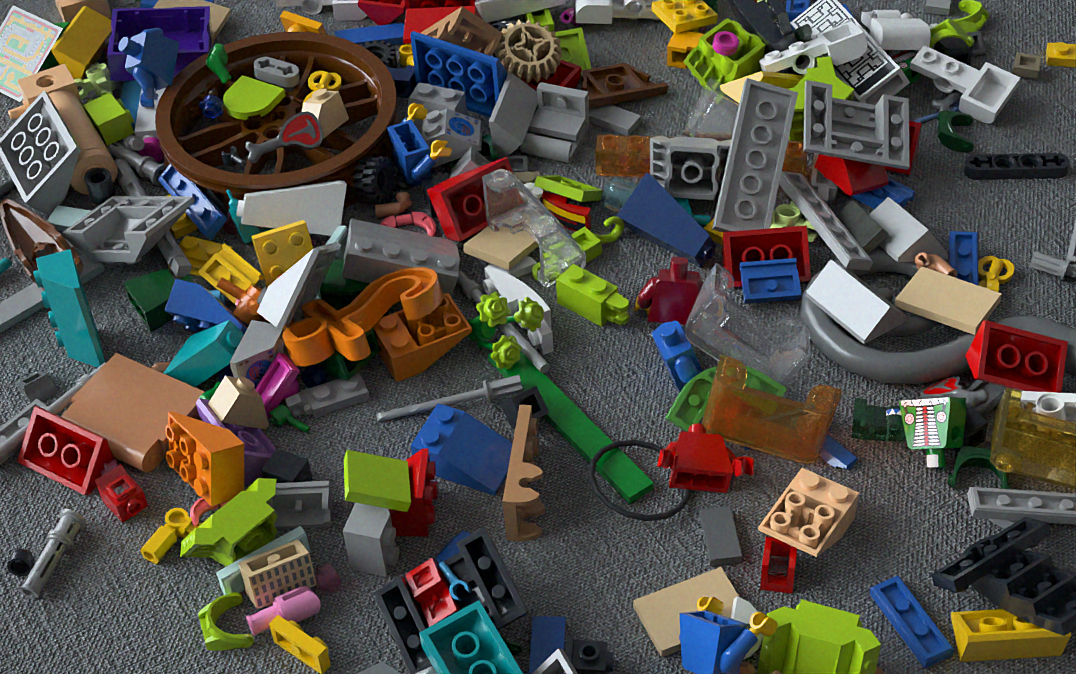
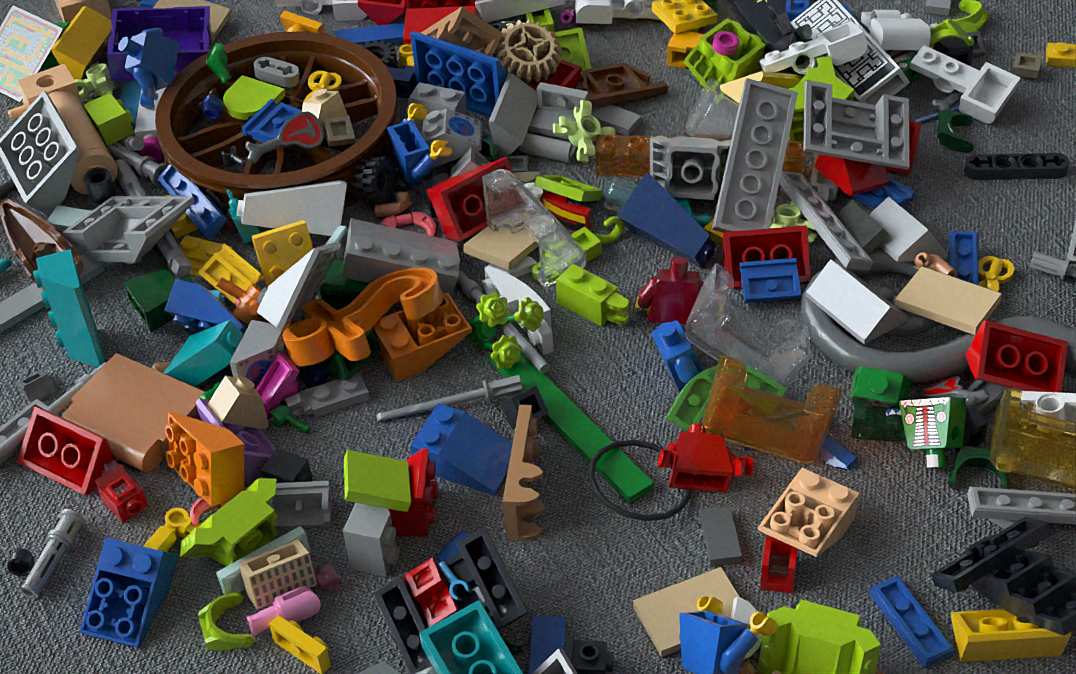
(127, 591): none -> blue slope
(269, 121): none -> blue plate
(338, 131): none -> dark tan plate
(583, 131): none -> yellowish green pin
(880, 386): none -> green torso

